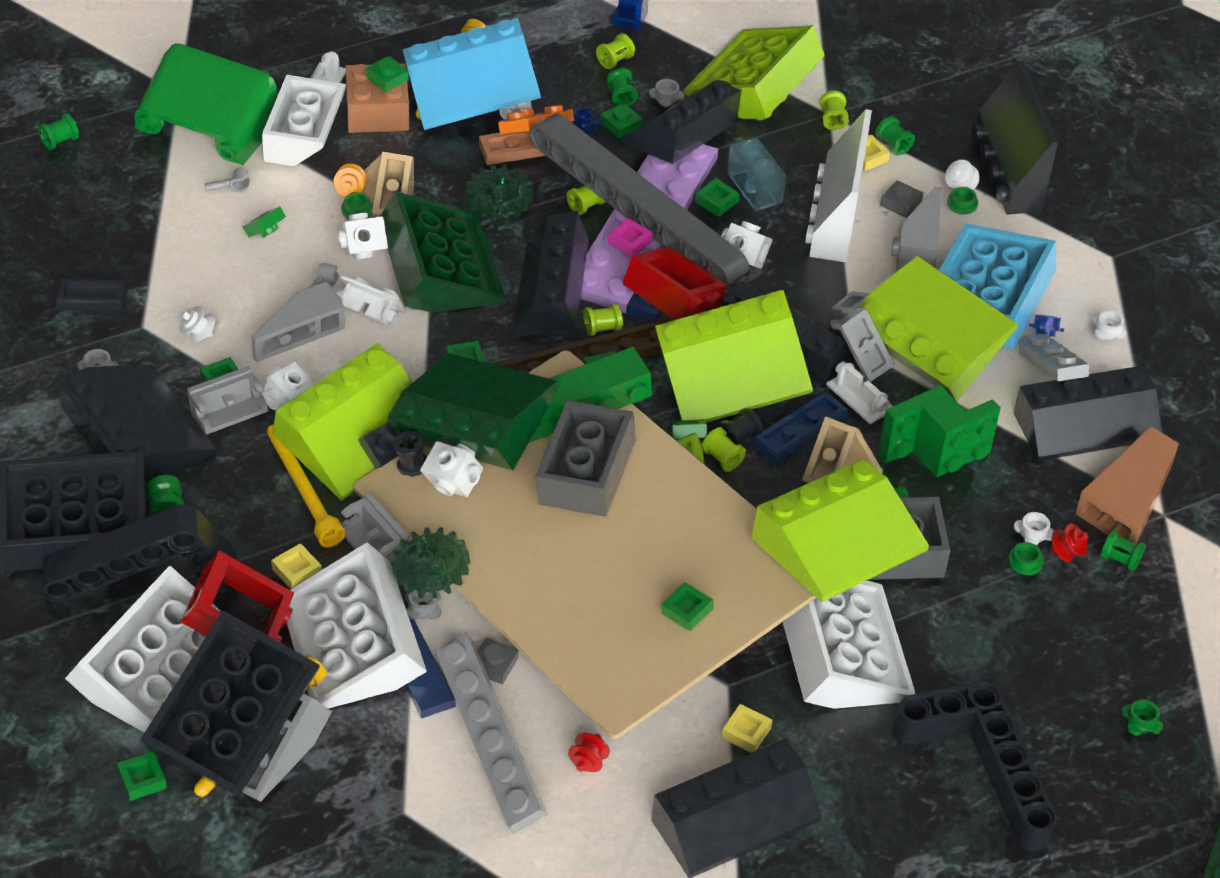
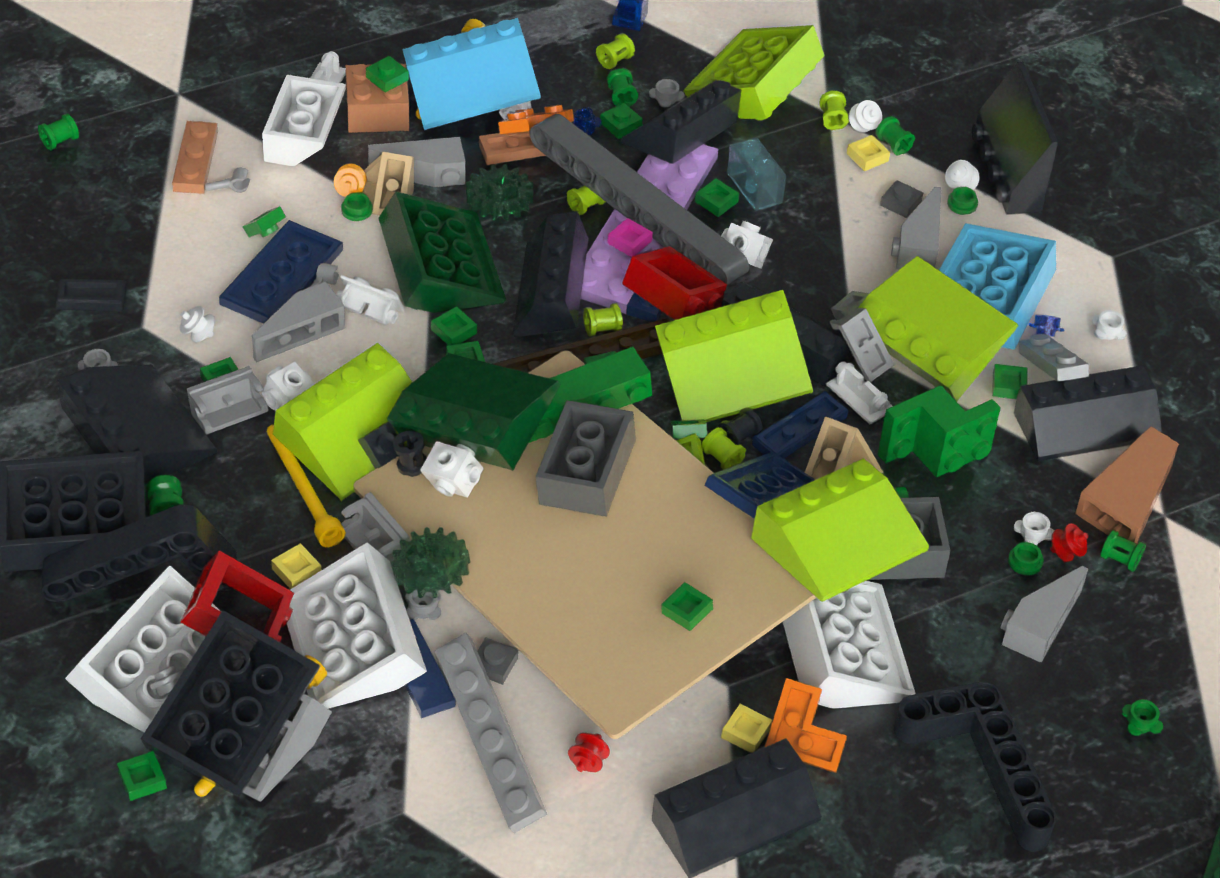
(166, 680): none -> light grey plate
(195, 157): none -> nougat plate
(209, 98): green windscreen -> none
(280, 271): none -> dark blue tile
(374, 235): white brick -> none
(435, 160): none -> light grey slope
(454, 327): none -> green plate
(757, 481): none -> dark blue tile
(794, 721): none -> orange plate
(838, 193): white slope -> none
(865, 116): none -> white wheel
(1008, 380): none -> green plate
(1041, 615): none -> light grey slope

